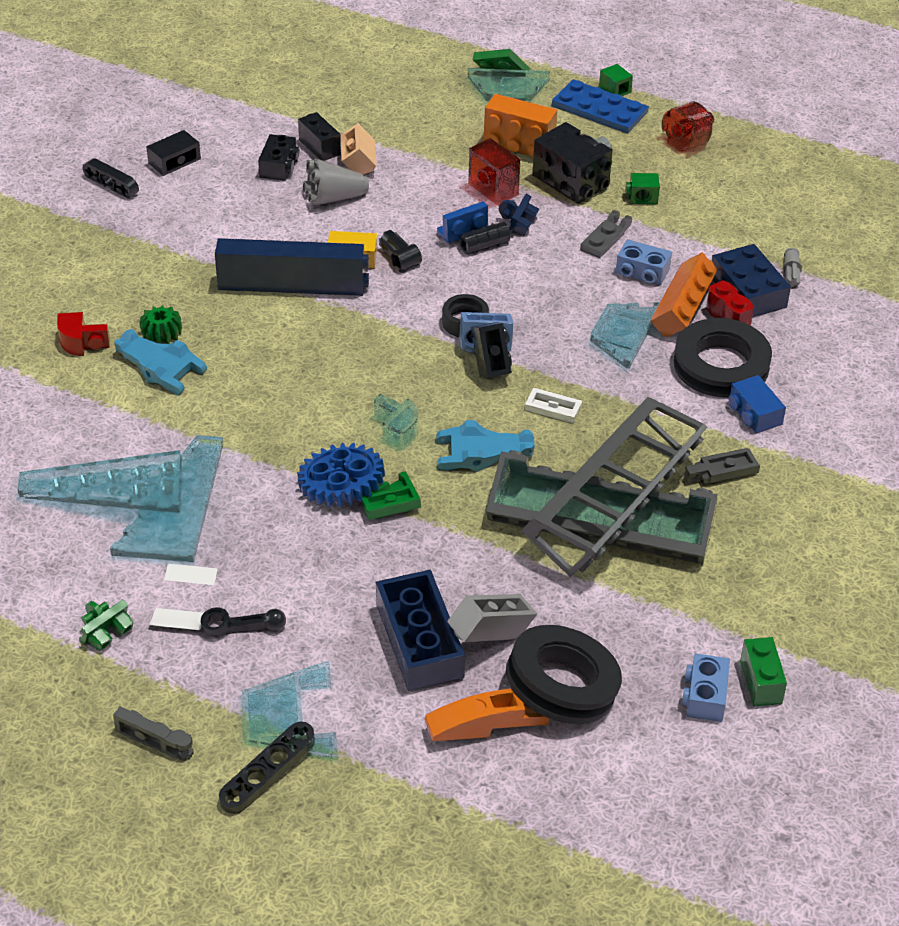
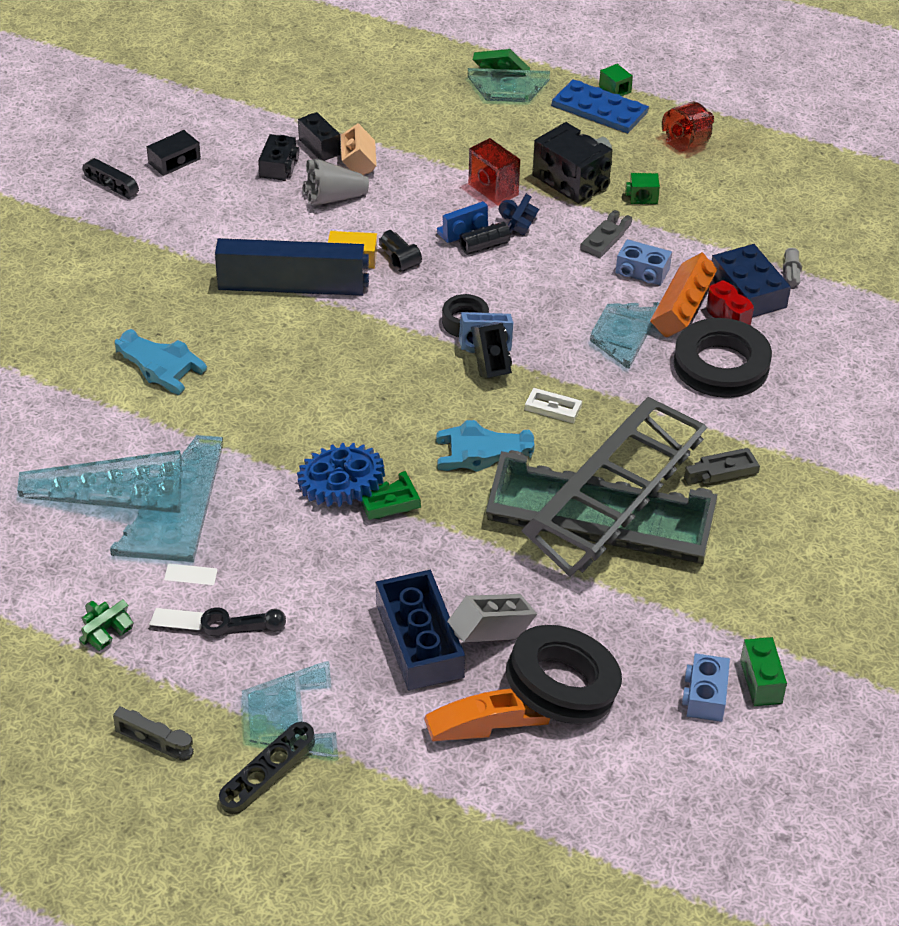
(77, 336): red brick -> none
(160, 324): green gear -> none
(398, 419): clear light blue brick -> none
(517, 123): orange brick -> none
(757, 404): blue brick -> none

